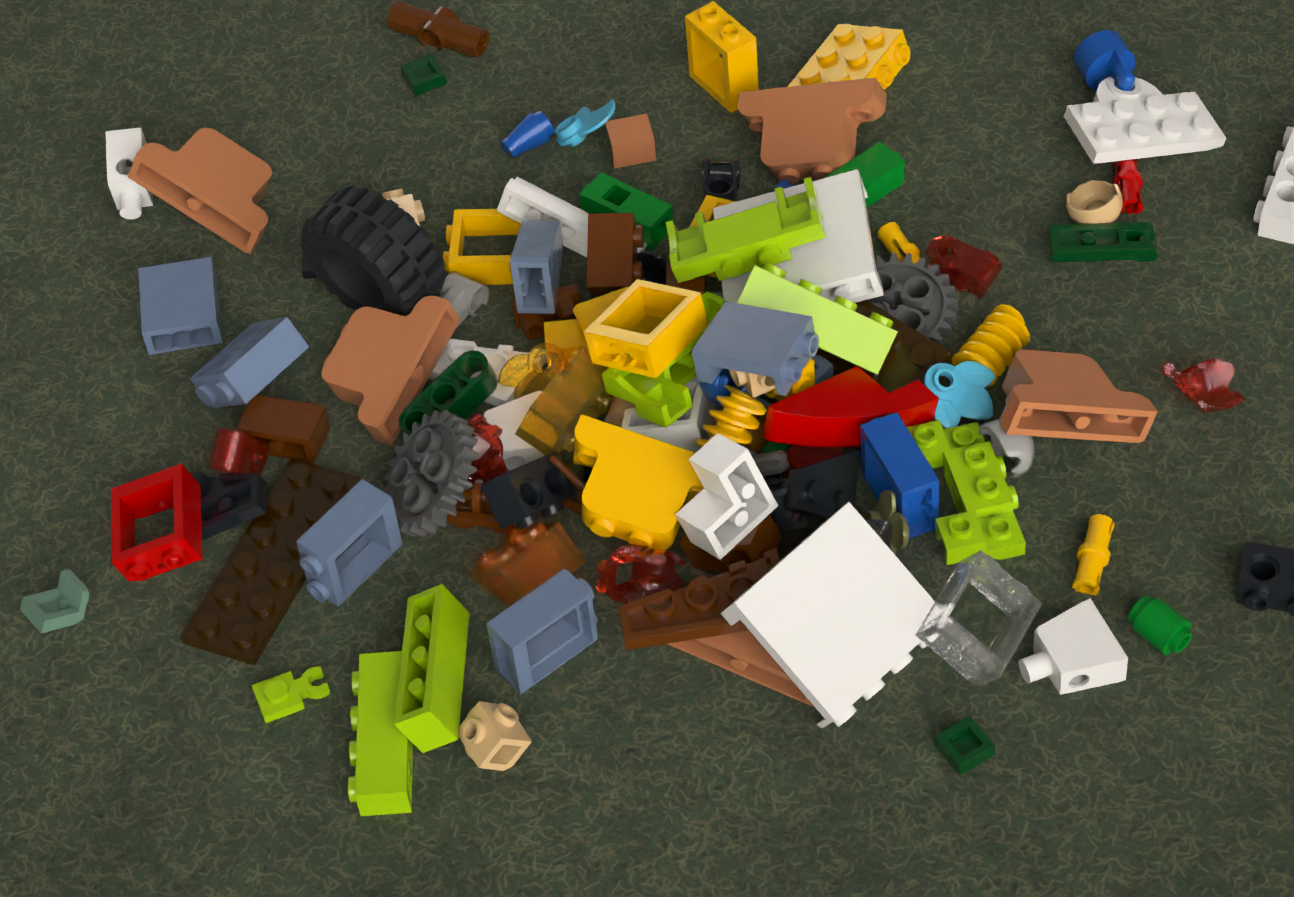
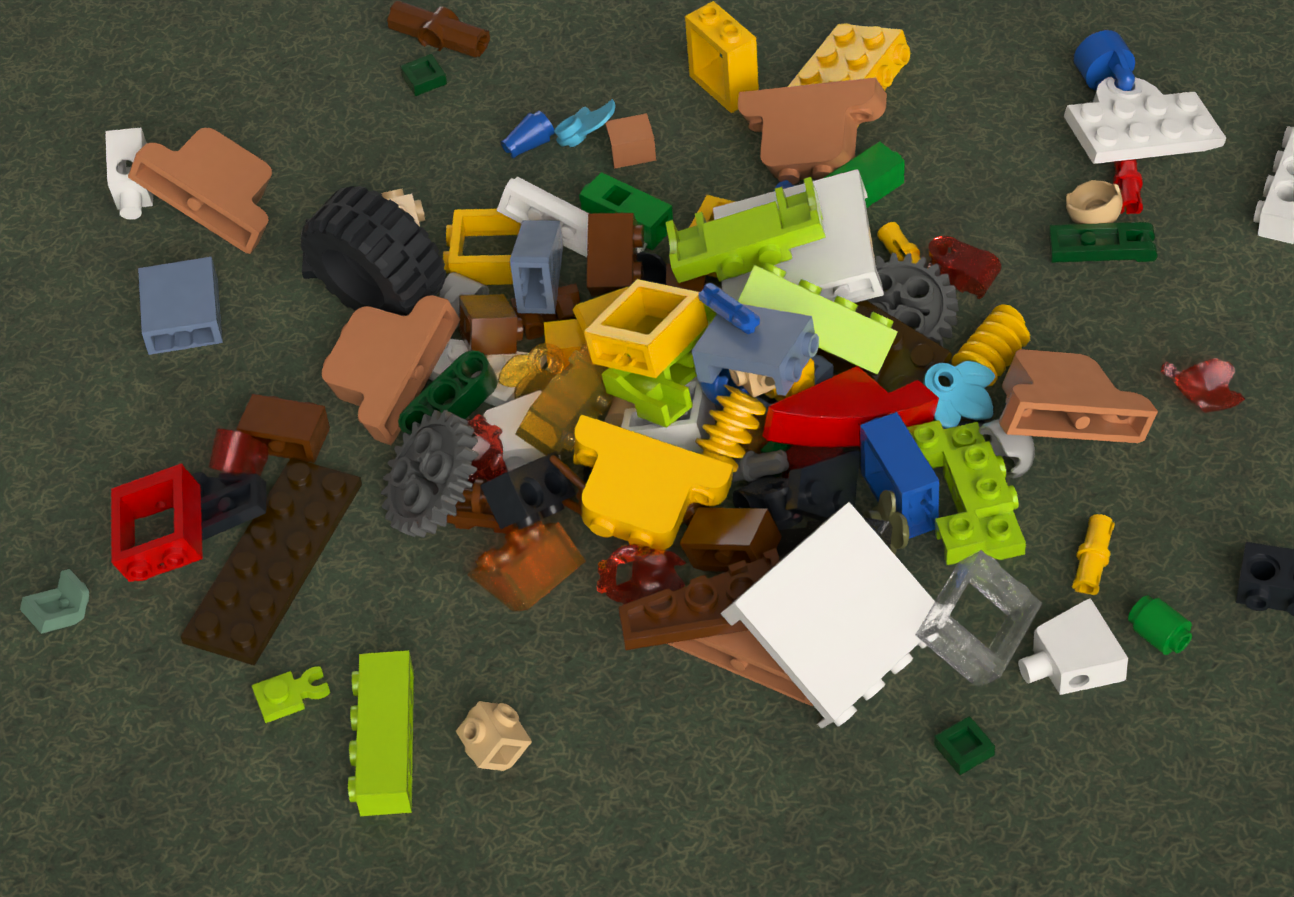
(248, 363): sand blue brick -> none
(359, 512): sand blue window -> none
(432, 669): lime brick -> none
(489, 324): none -> reddish brown brick
(528, 663): sand blue window -> none
(721, 178): black piece -> none
(729, 308): none -> blue axle
(732, 497): white brick -> none

